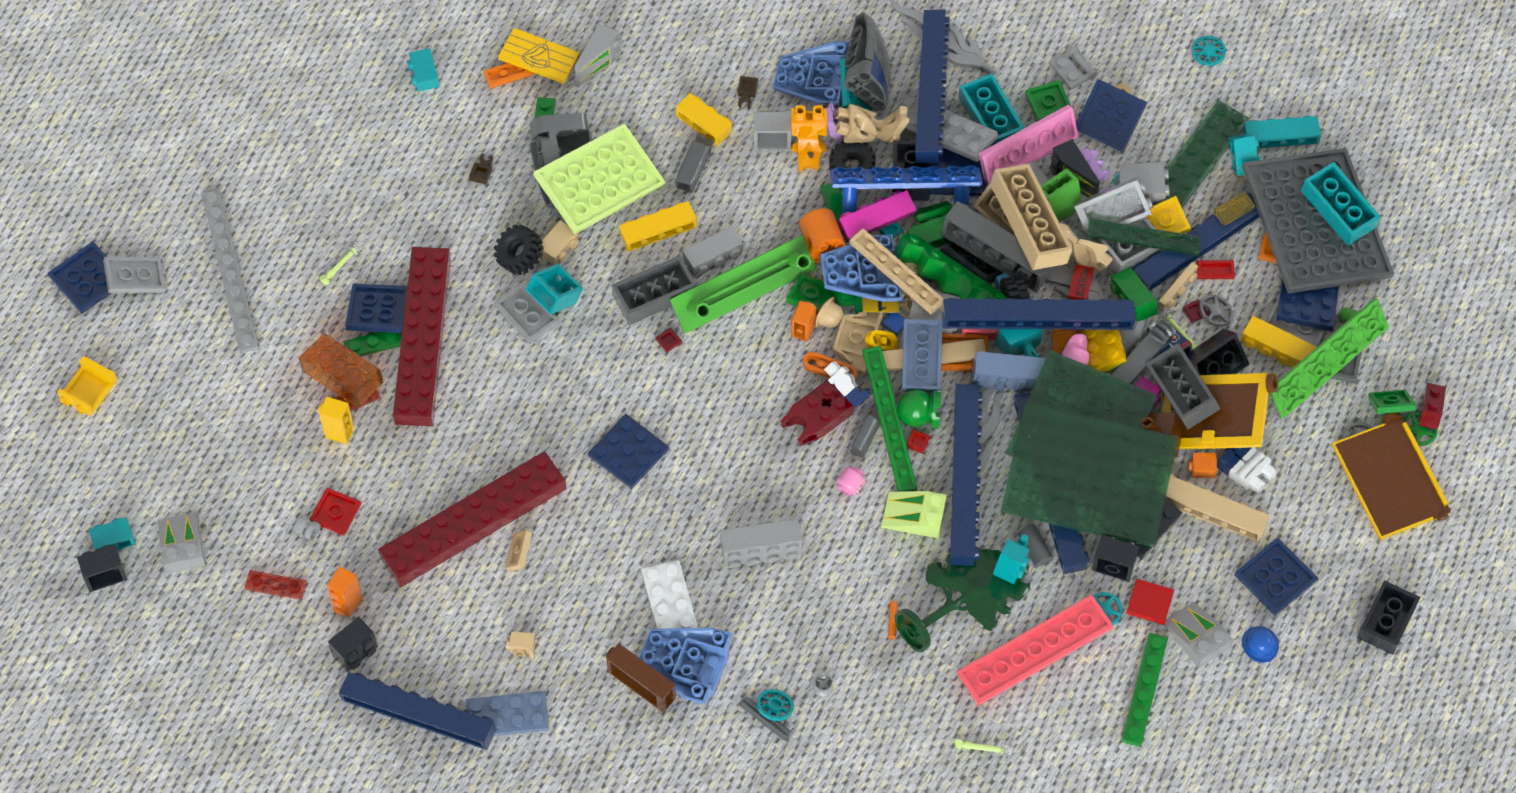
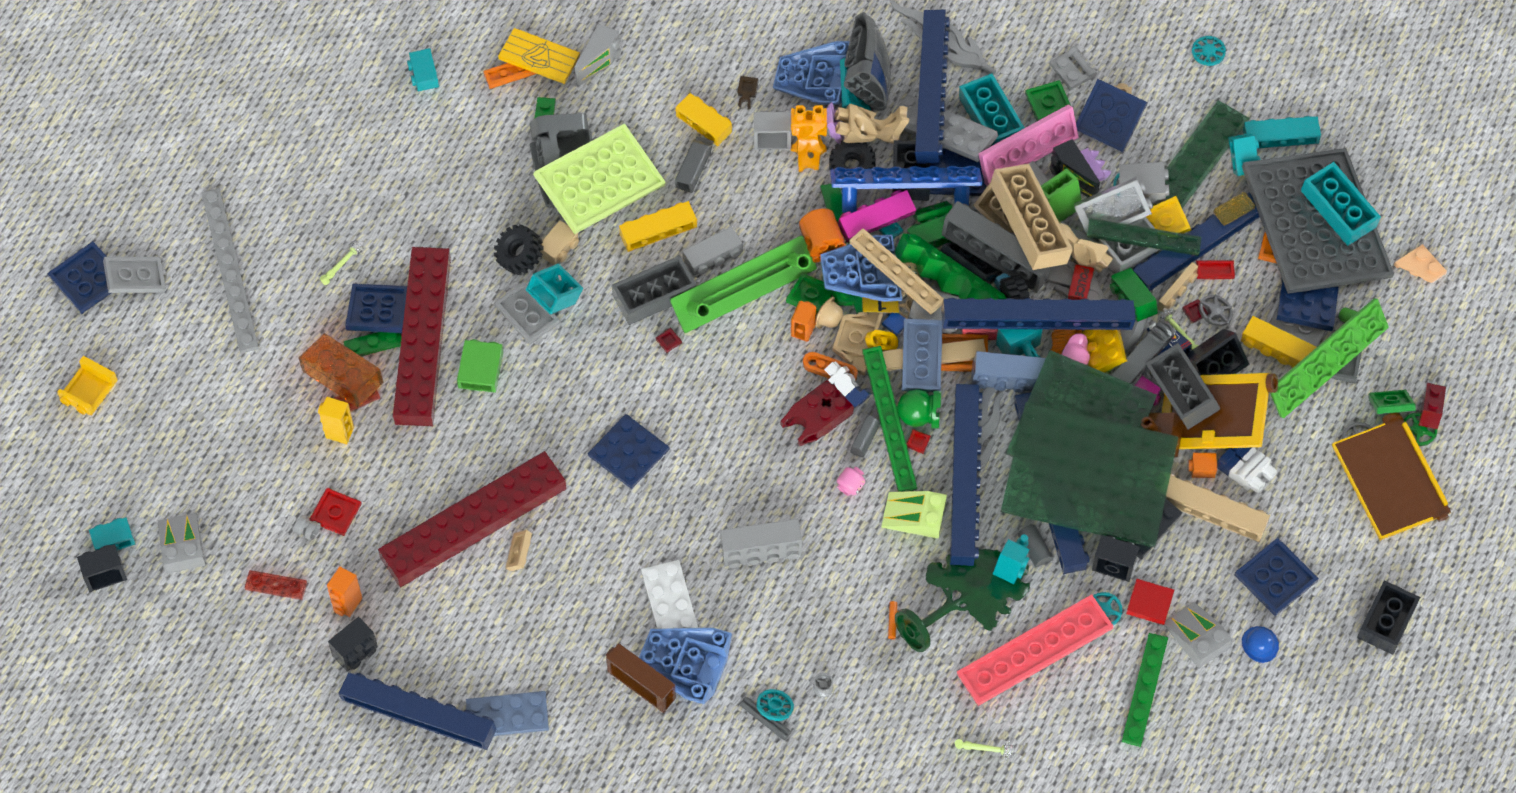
(480, 365): none -> bright green brick
(481, 171): dark brown plate -> none
(521, 644): tan brick -> none
(1422, 264): none -> light nougat wing

